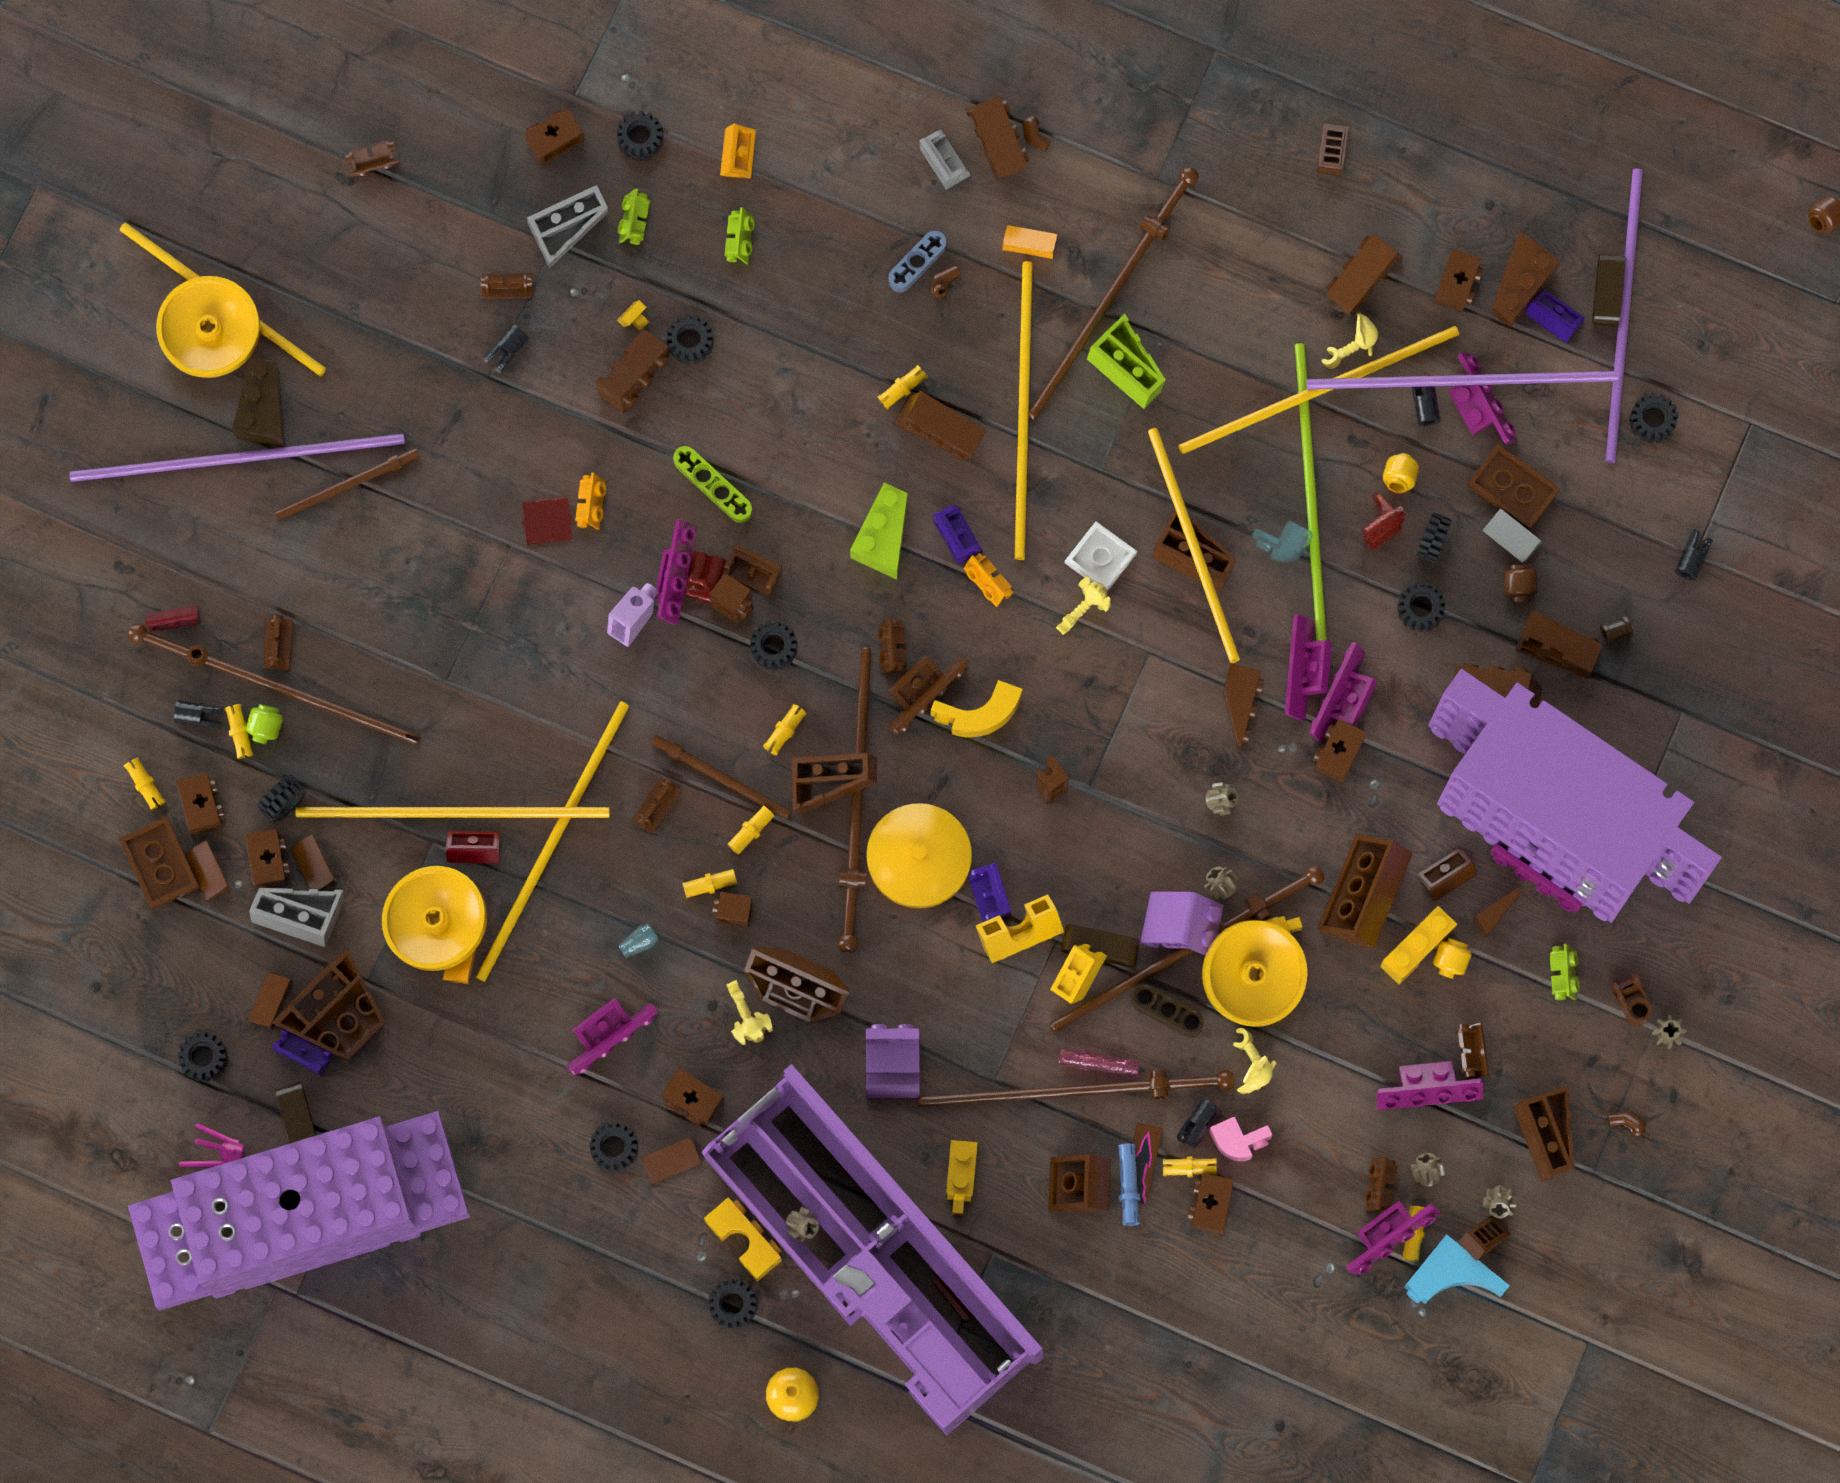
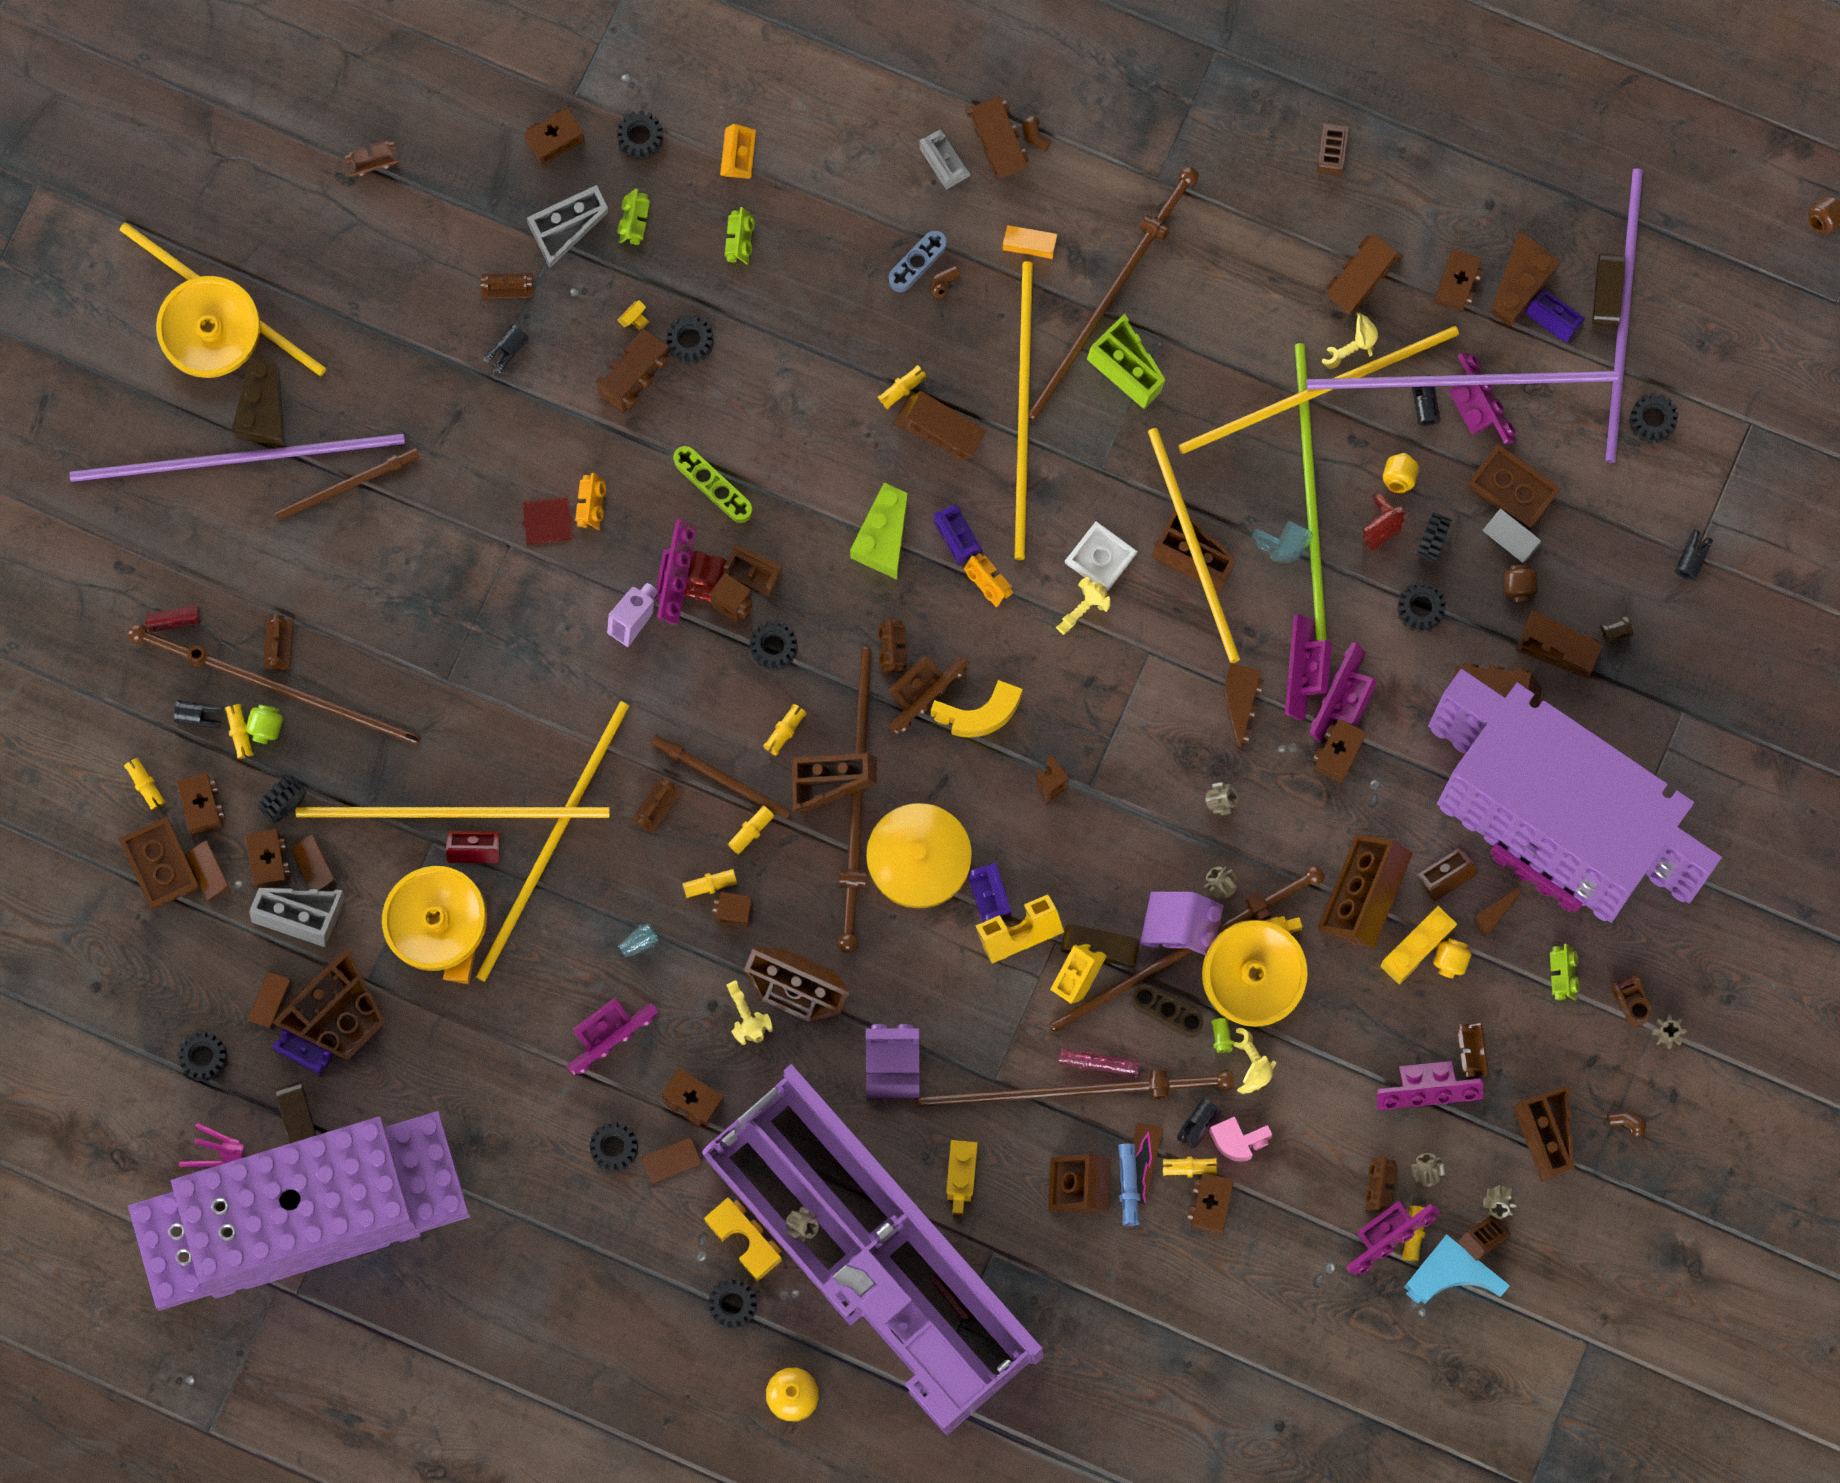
(1222, 1035): none -> lime pin

